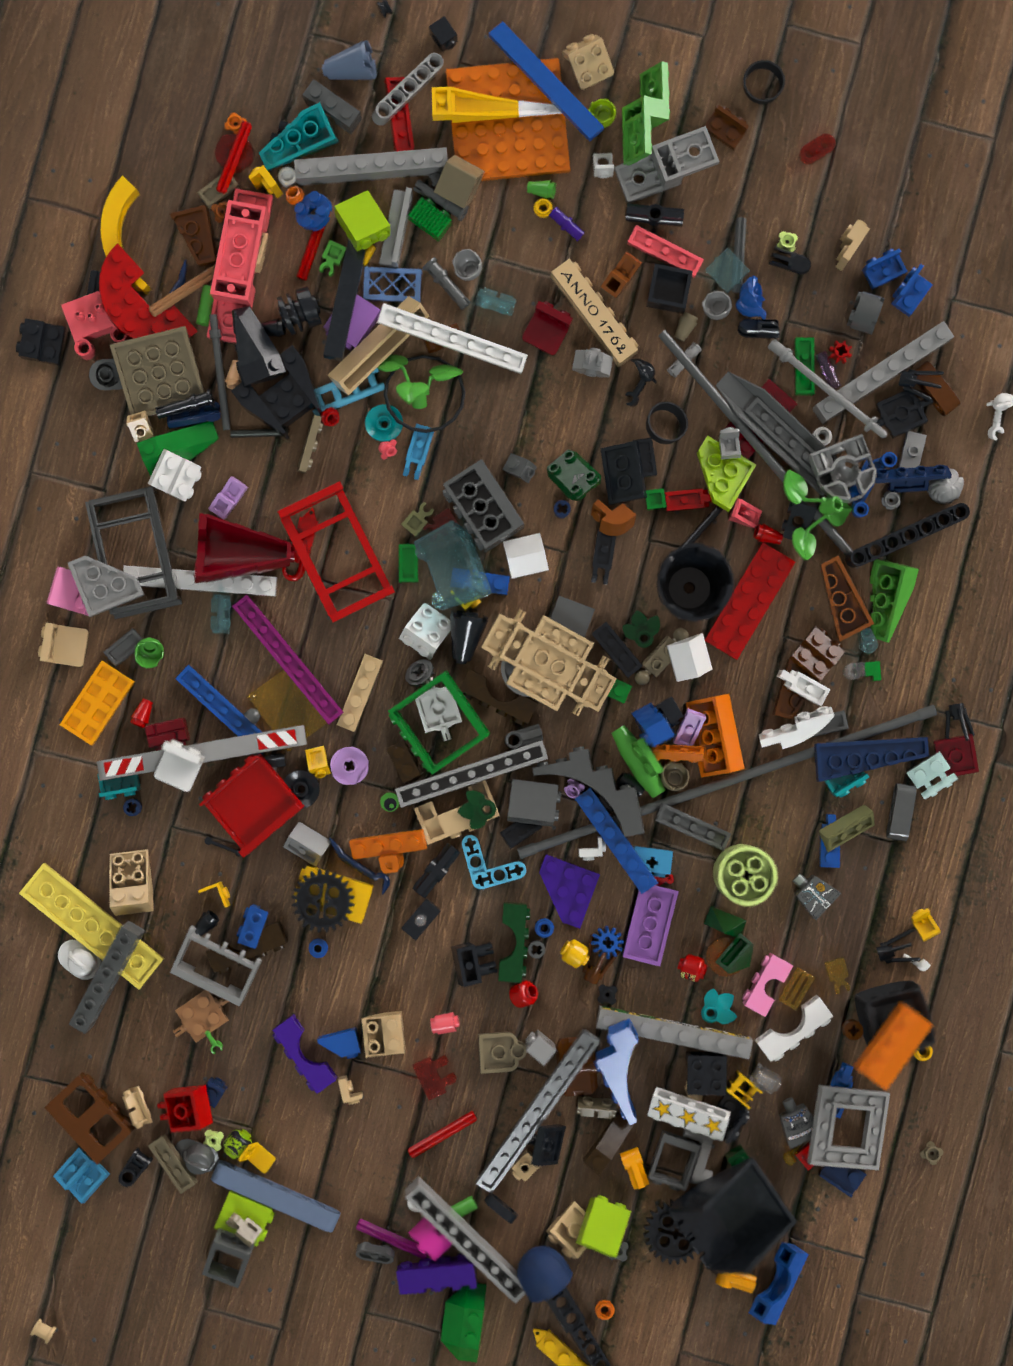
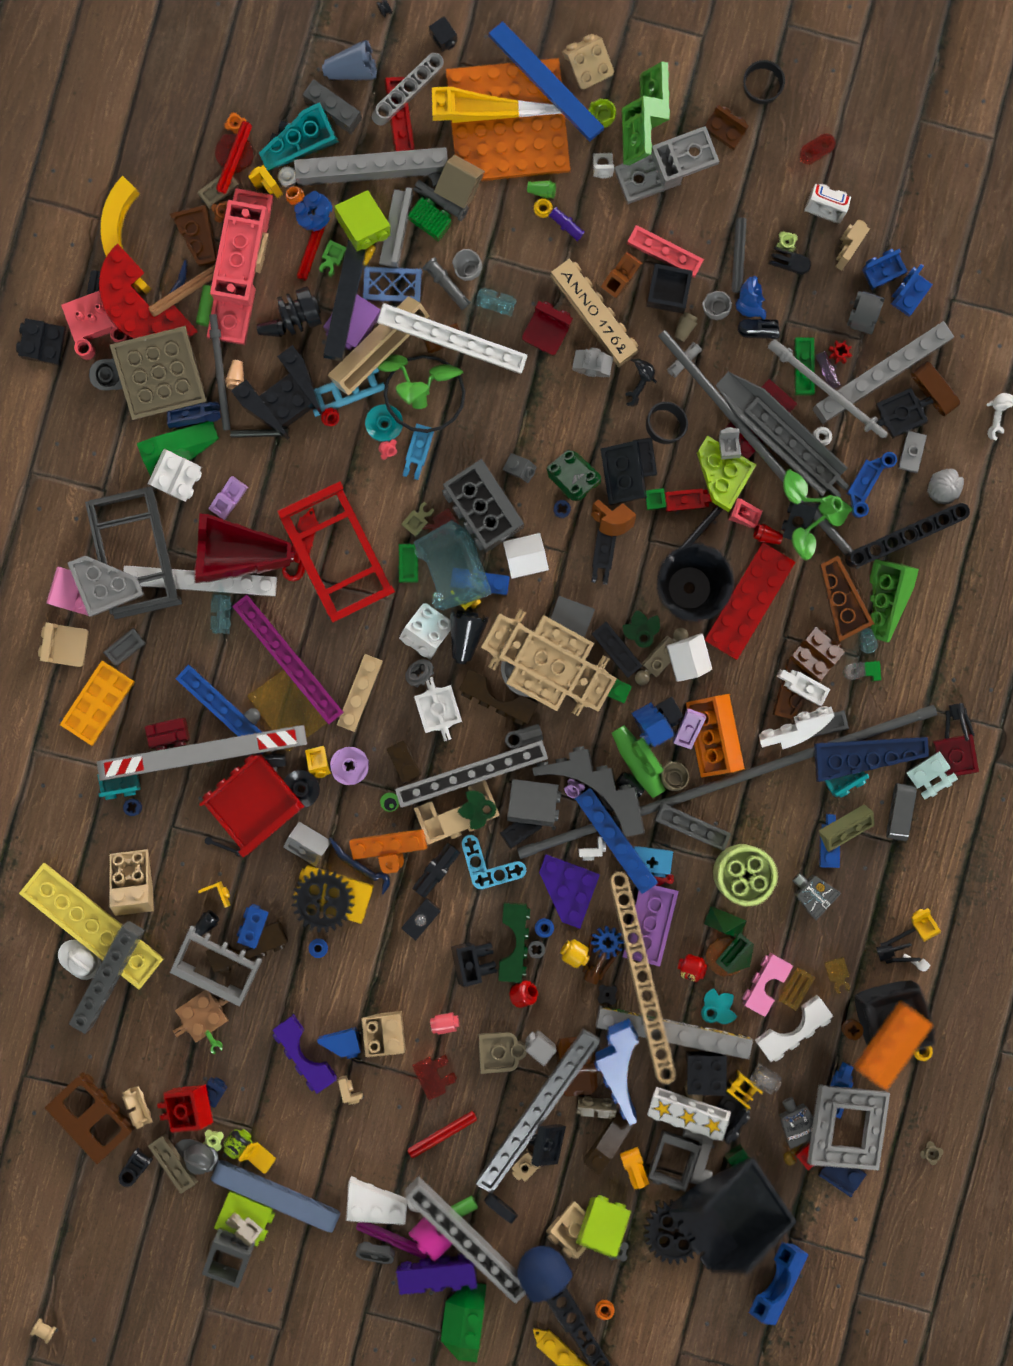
(81, 1175): dark azure slope -> none
(140, 421): tan brick -> none
(142, 713): red cone -> none
(148, 652): bright green hair -> none
(179, 765): white bracket -> none
(194, 403): black pin -> none
(255, 351): black wedge -> none
(310, 444): dark tan plate -> none
(374, 1205): none -> white wedge
(407, 733): green window -> none
(648, 984): none -> tan beam
(667, 215): black piece -> none
(679, 752): orange plate -> none
(727, 270): clear light blue piece -> none
(739, 1281): light orange piece -> none
(823, 464): light grey connector -> none
(828, 203): none -> white slope
(891, 495): light grey plate -> none
(909, 380): black plant -> none
(911, 479): dark blue bracket -> none

